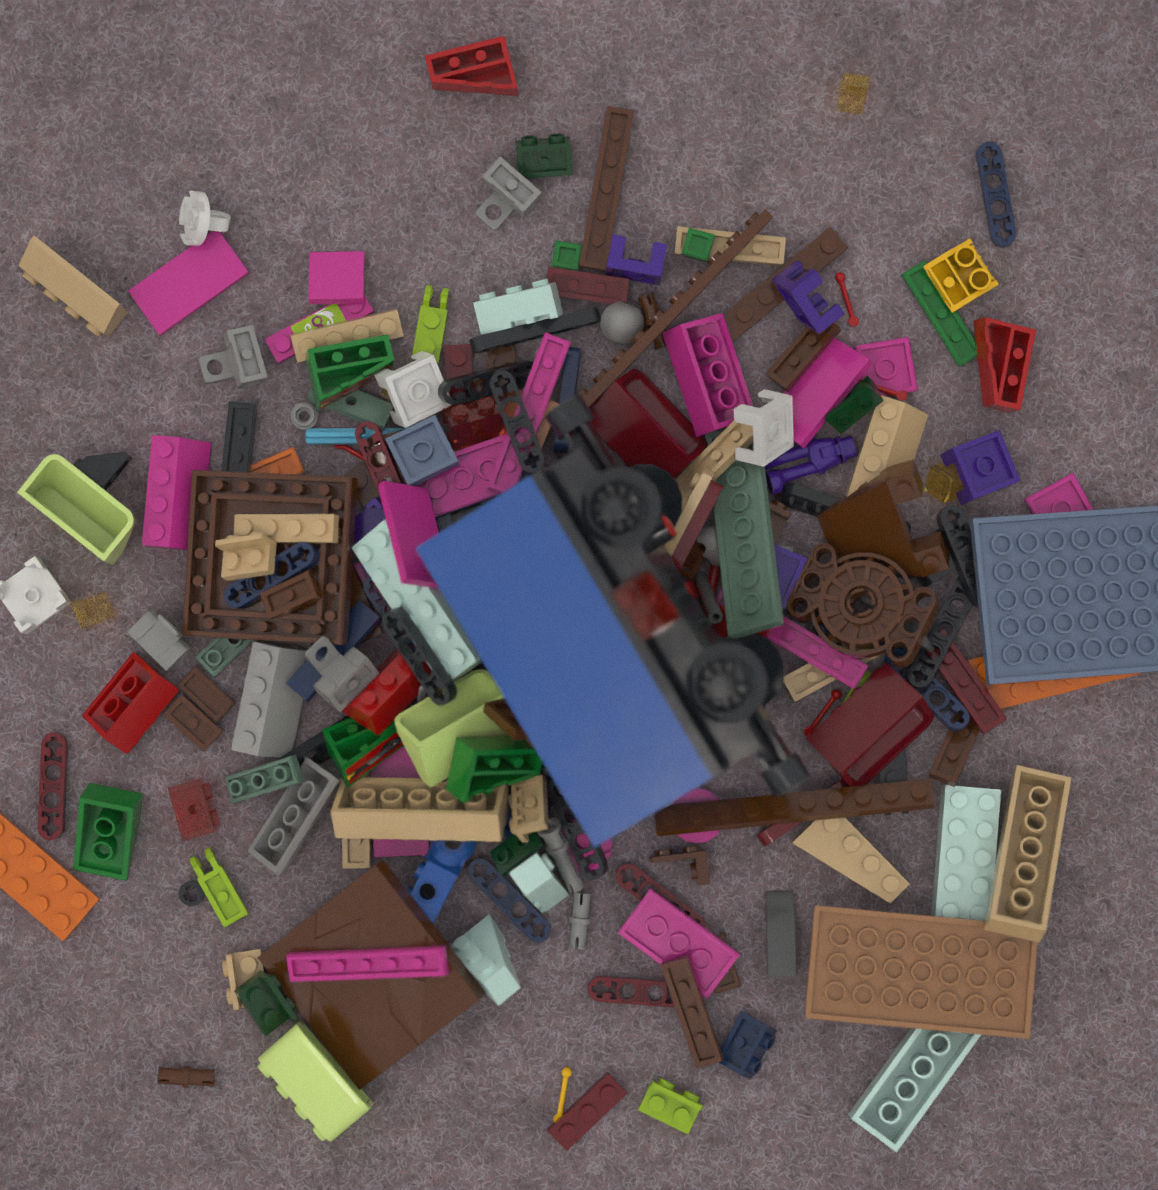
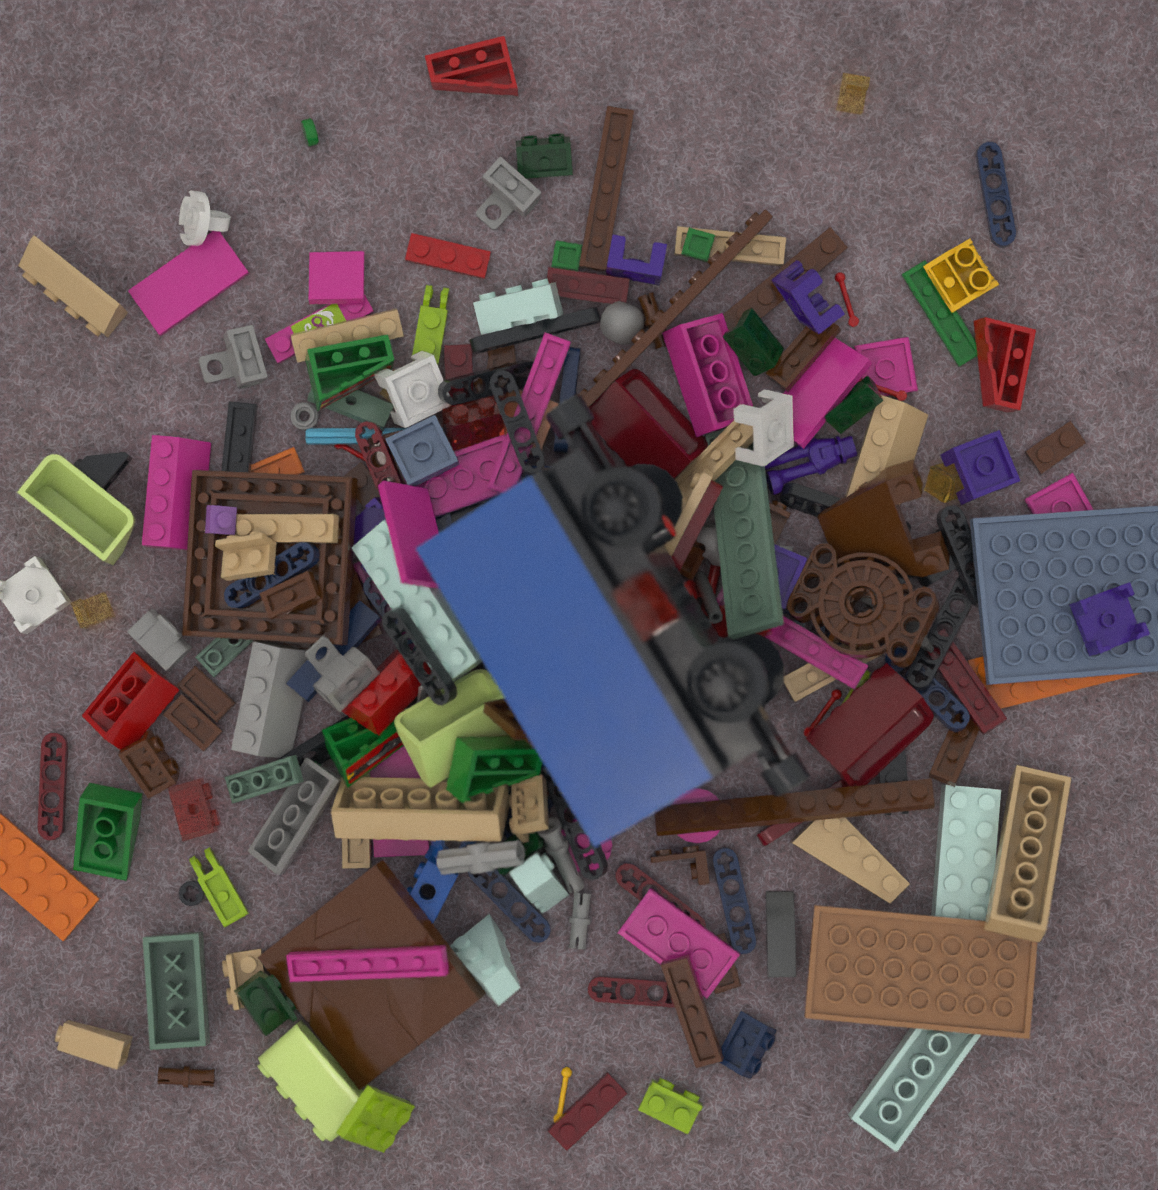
(94, 1044): none -> tan slope
(150, 764): none -> reddish brown bracket
(176, 990): none -> sand green brick
(220, 520): none -> medium lavender plate
(310, 132): none -> green tile
(375, 1119): none -> lime plate
(448, 256): none -> red plate
(480, 857): none -> light grey piece
(731, 901): none -> dark blue beam
(754, 343): none -> dark green bracket
(1055, 447): none -> reddish brown plate
(1107, 619): none -> dark purple panel

